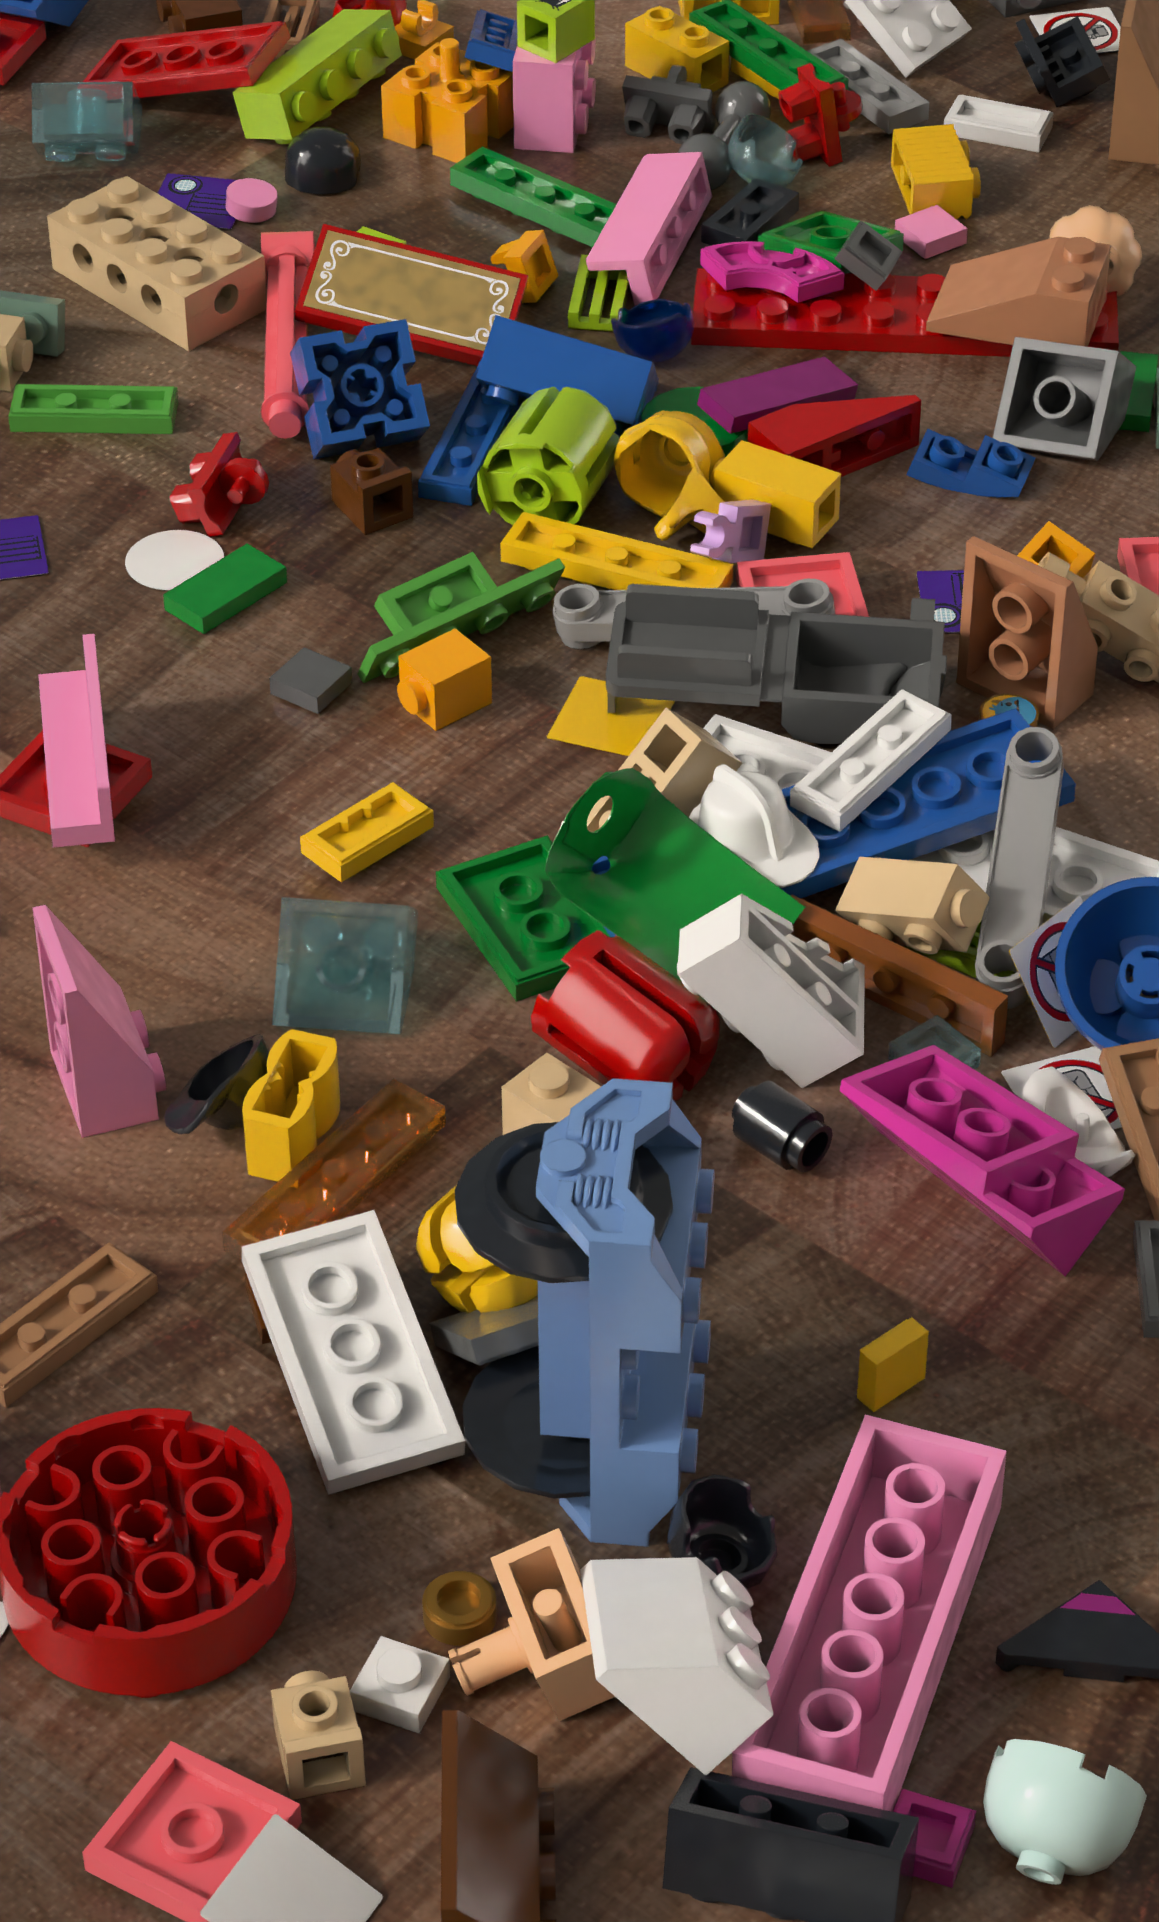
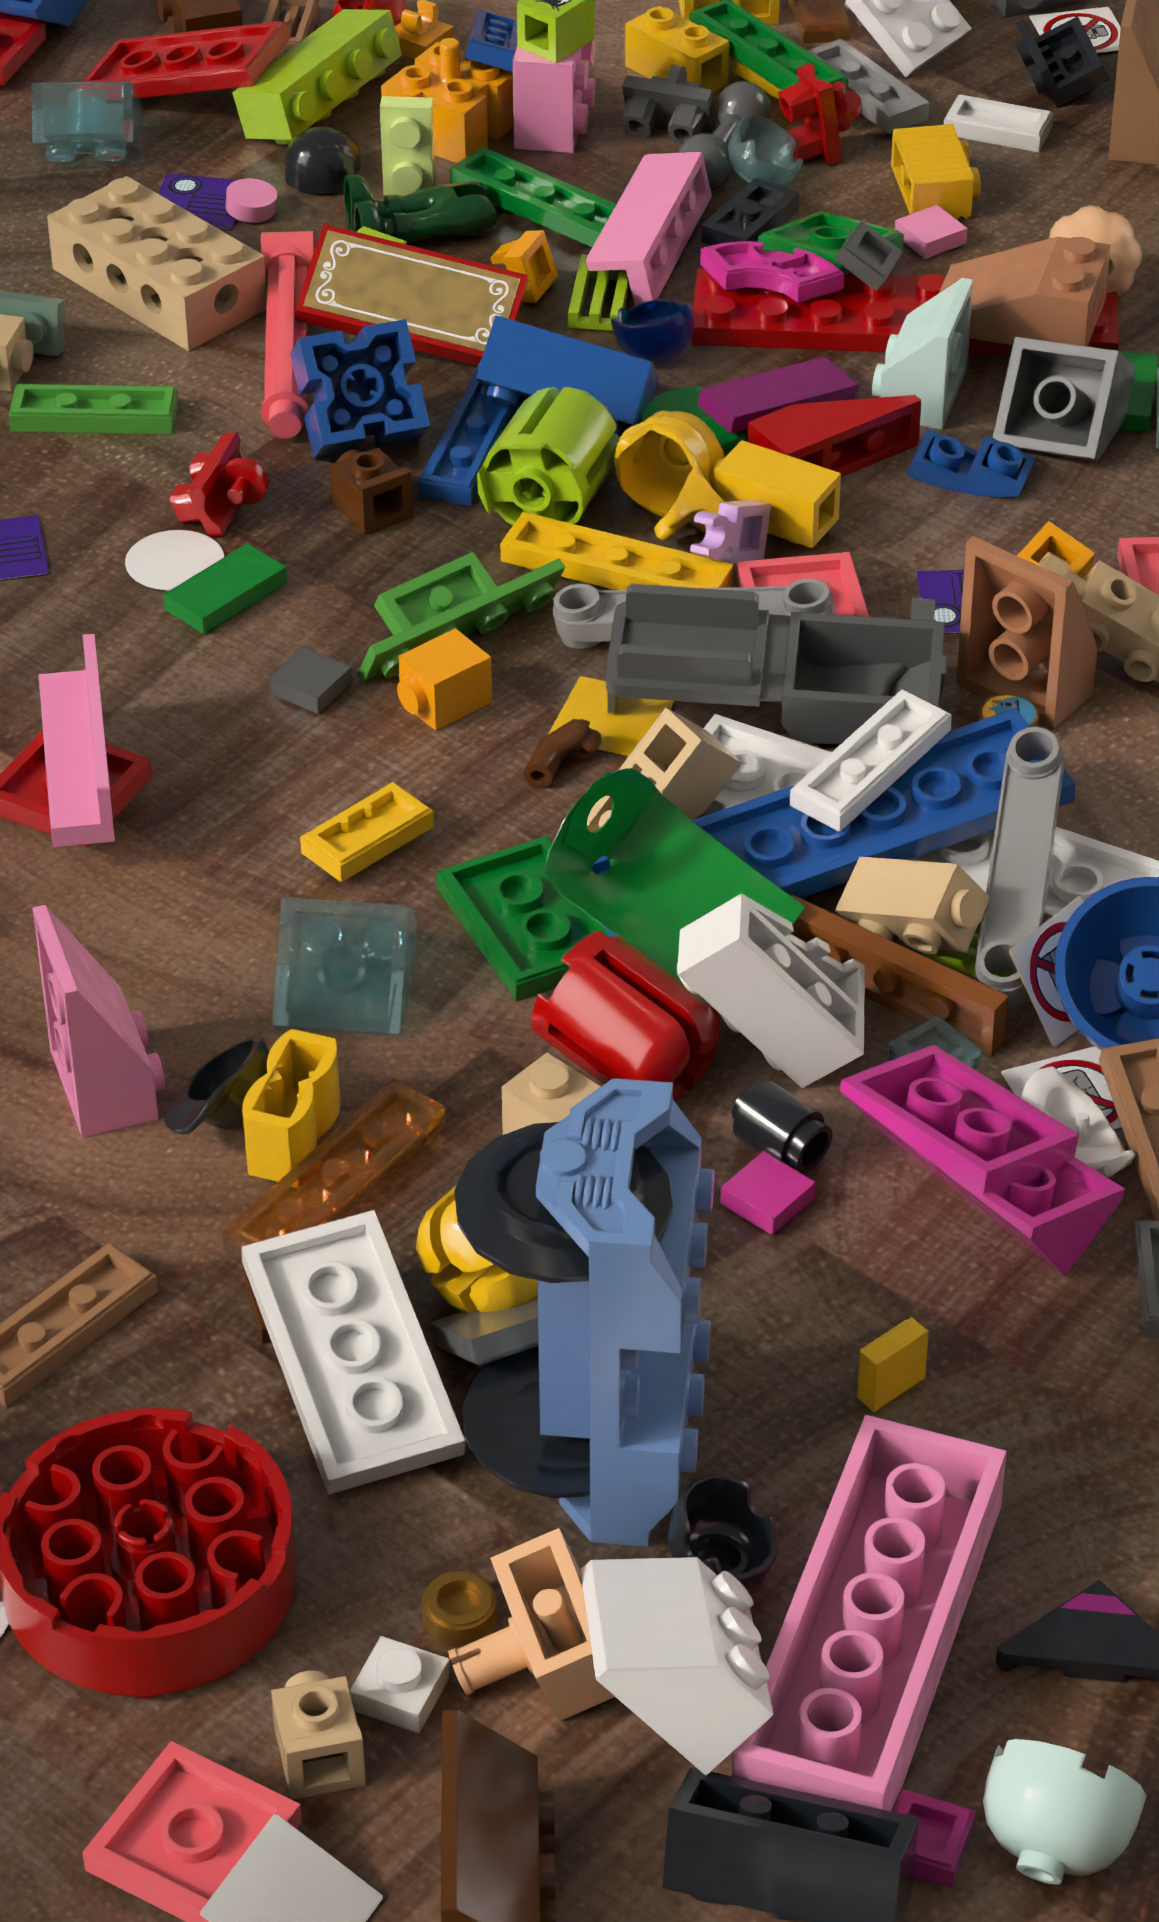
(407, 144): none -> yellowish green plate
(422, 215): none -> dark green piece
(552, 749): none -> reddish brown arm
(754, 823): white piece -> none
(767, 1193): none -> dark pink tile
(930, 354): none -> light aqua slope

